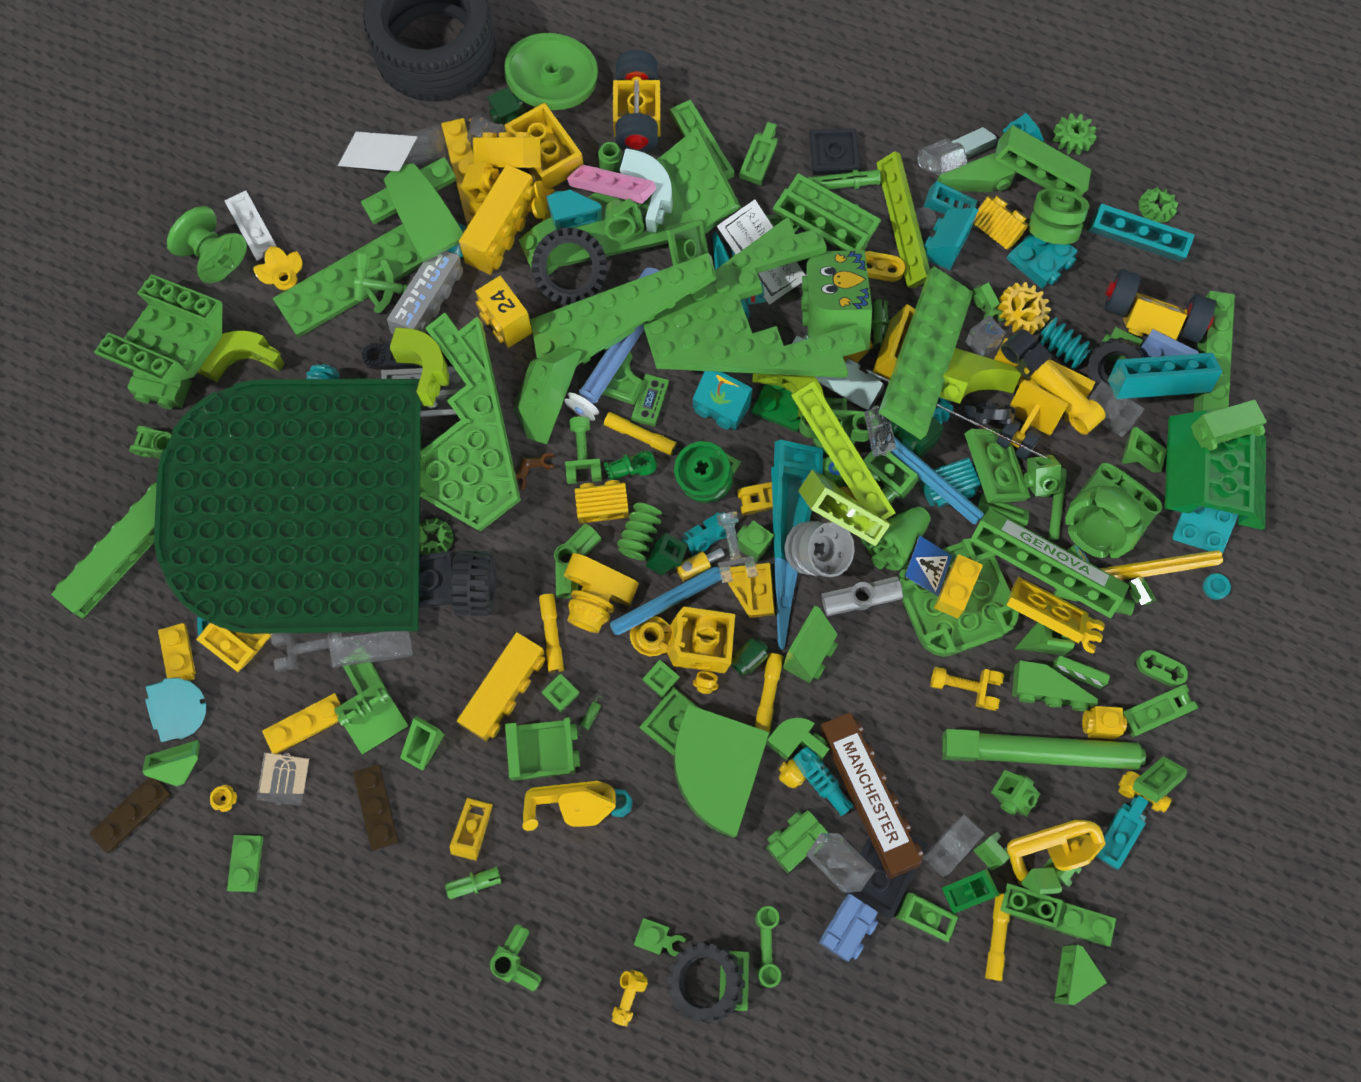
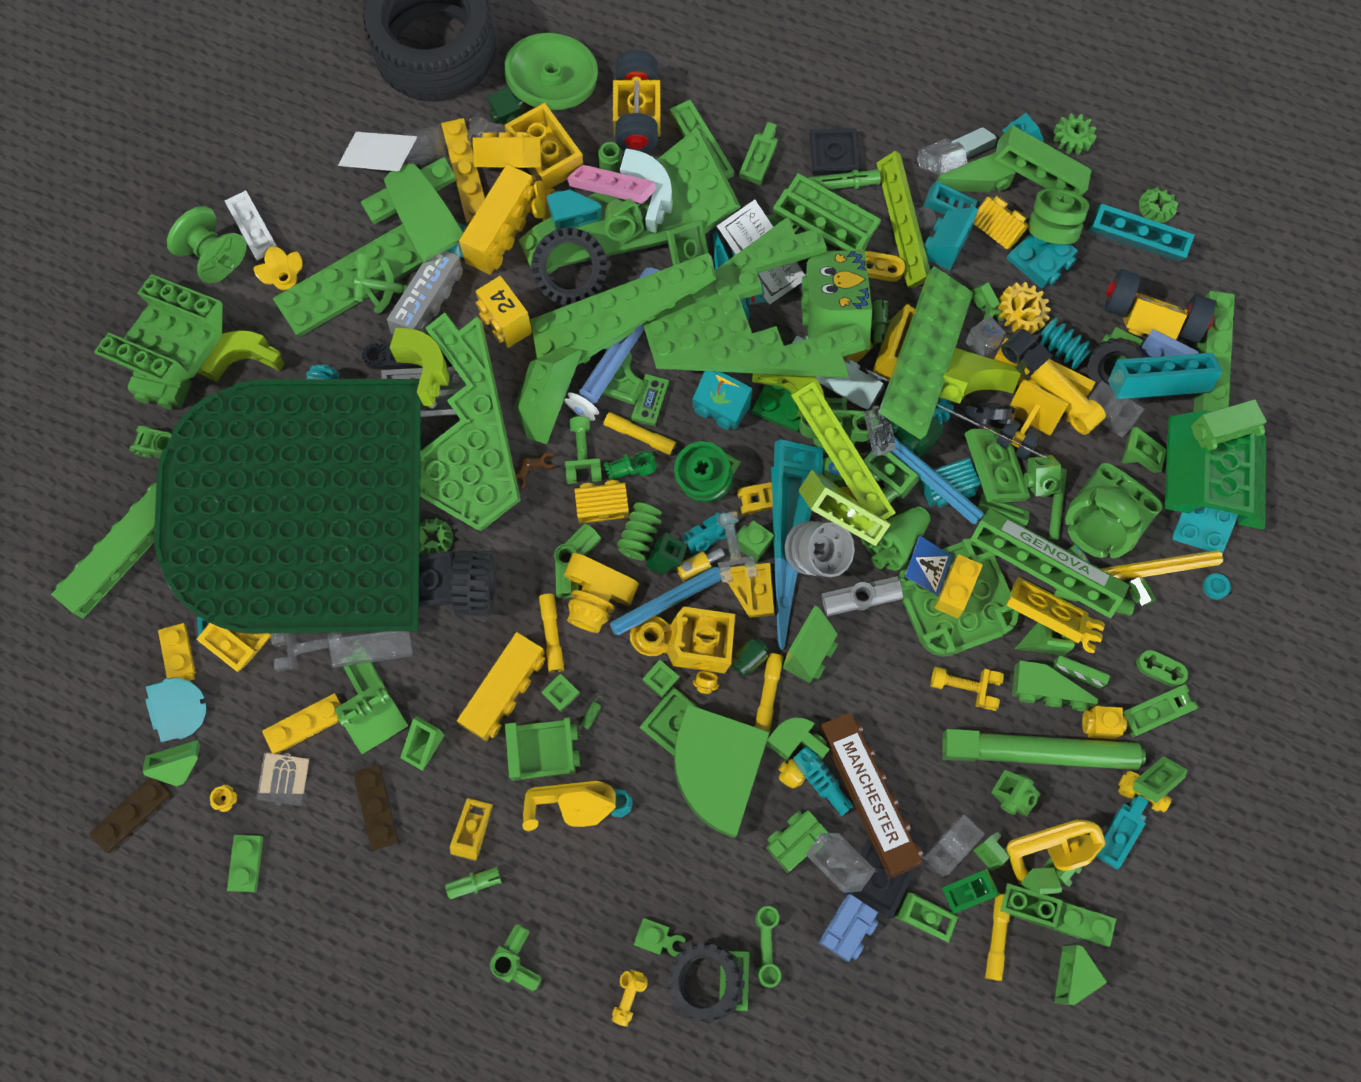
(479, 180): yellow brick -> none

